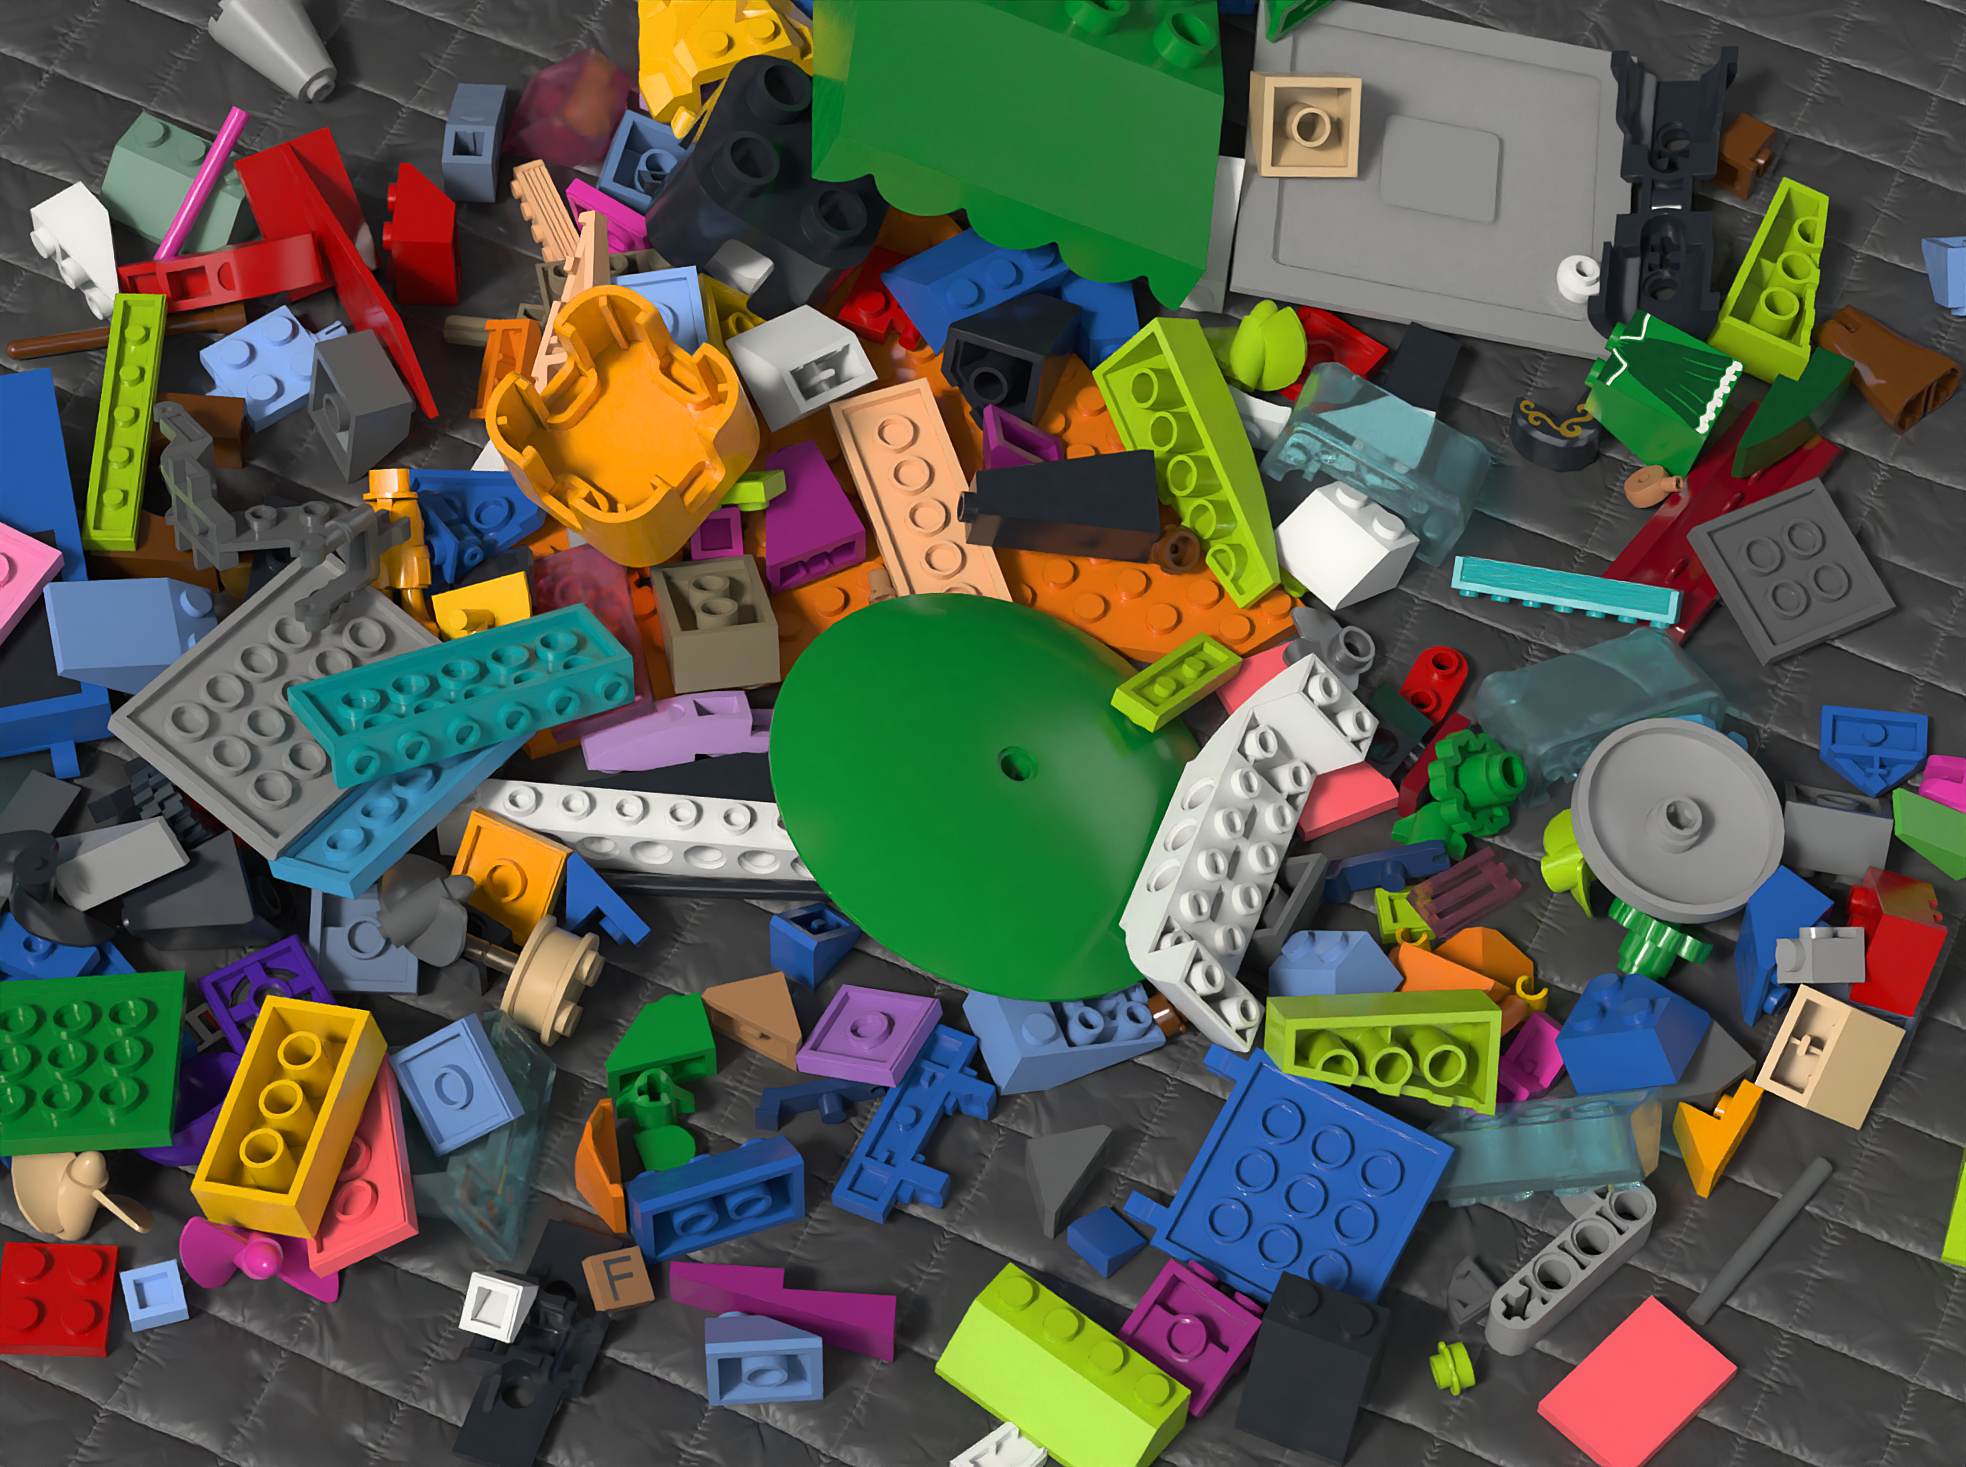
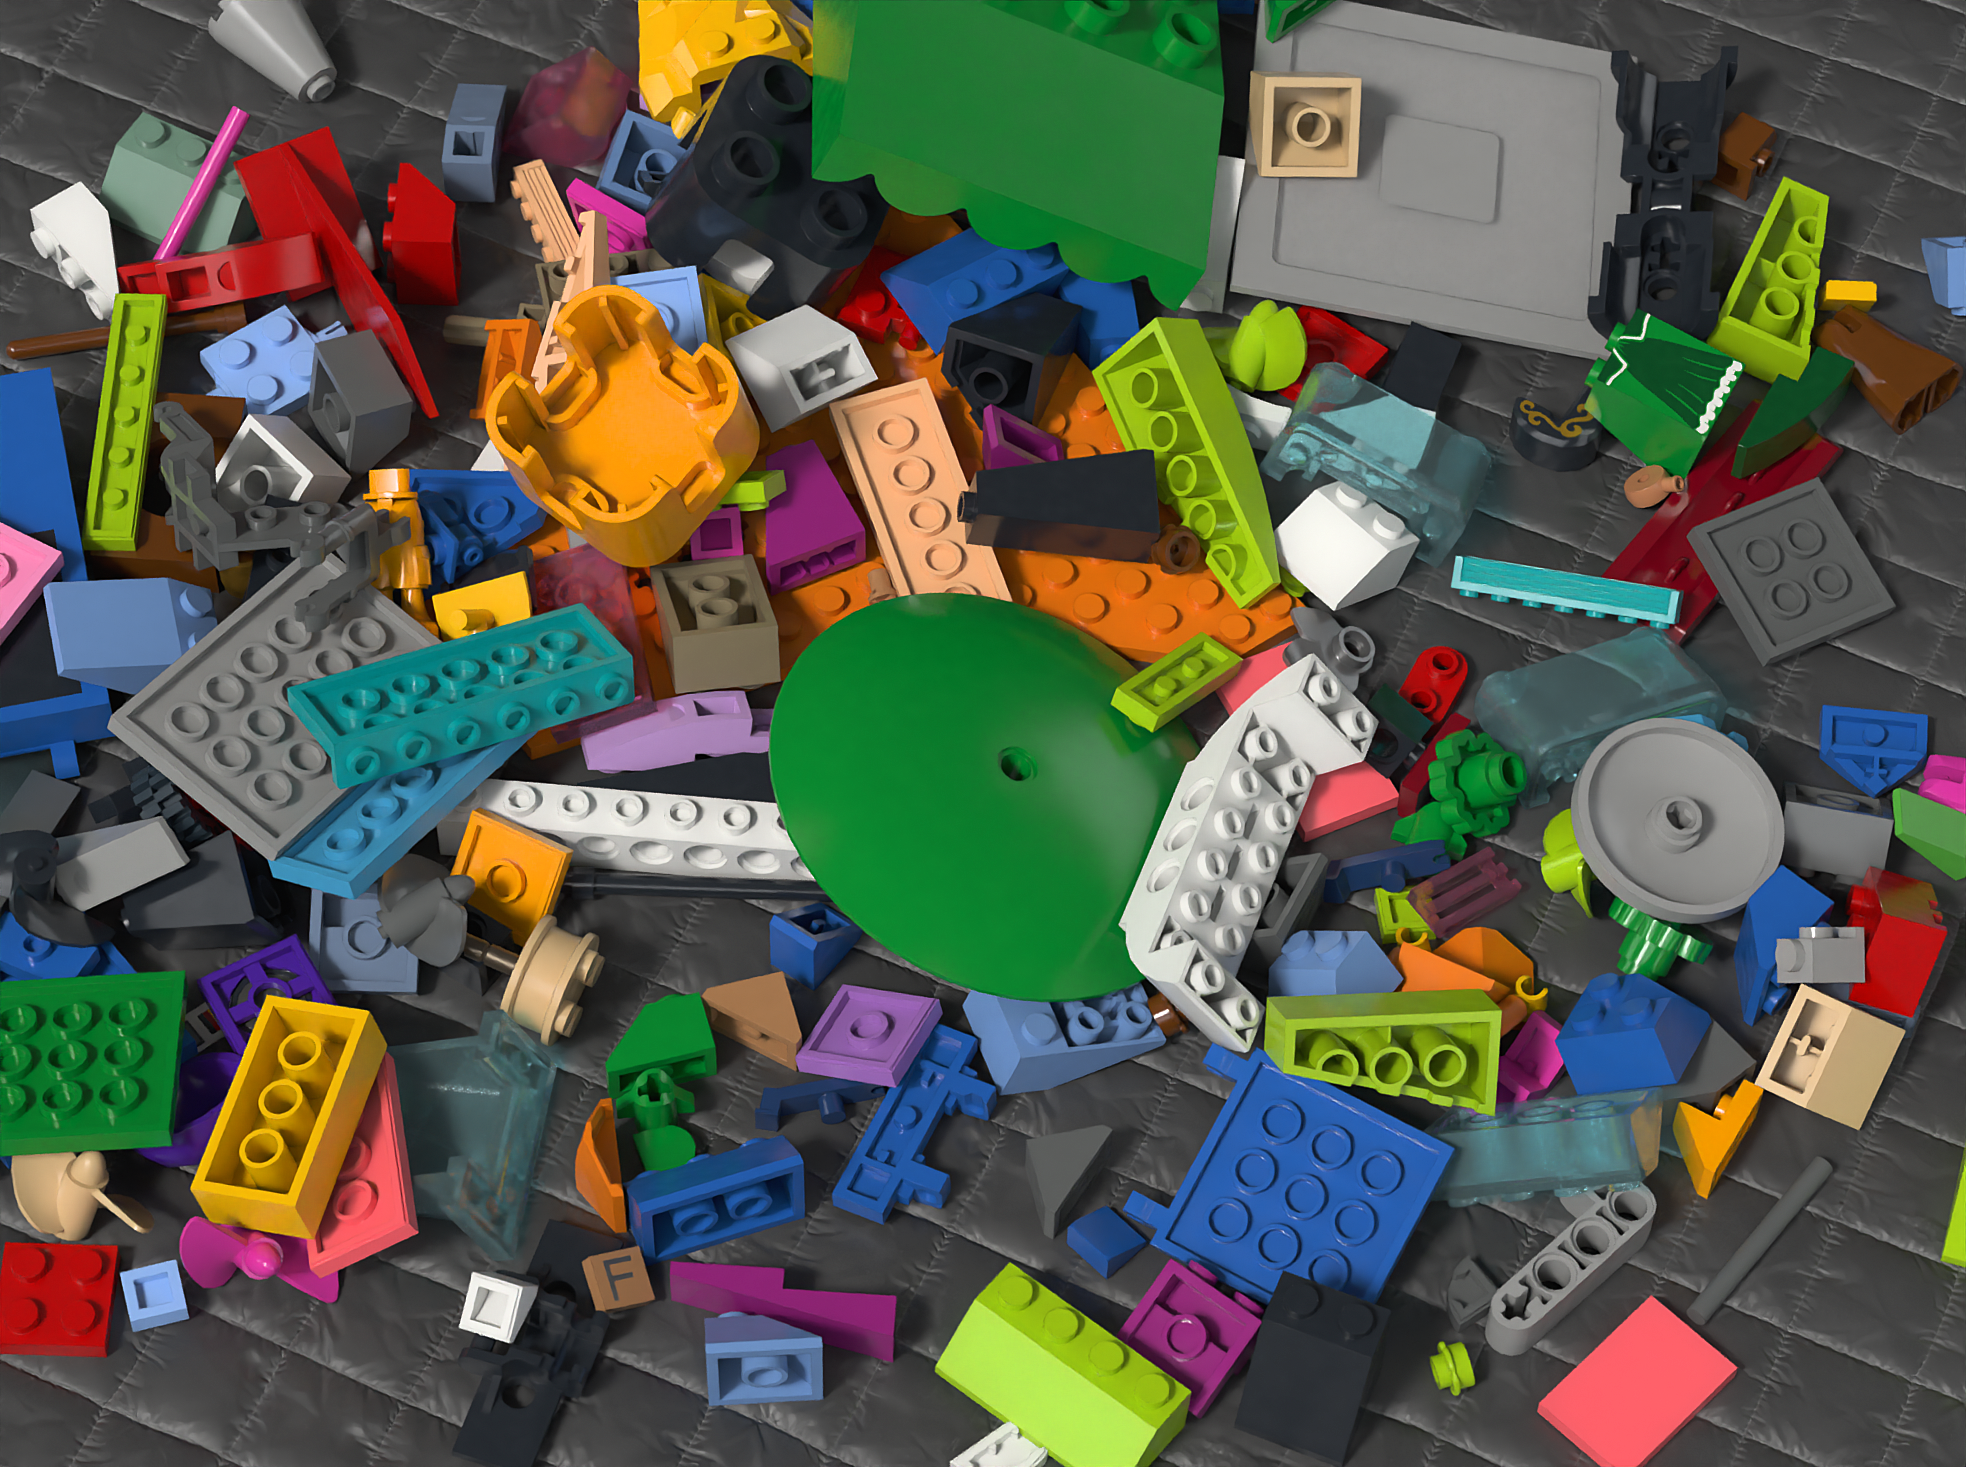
(276, 460): none -> white slope
(456, 1085): medium blue tile -> none
(589, 894): blue slope -> none
(1579, 278): white plate -> none
(1839, 293): none -> yellow tile

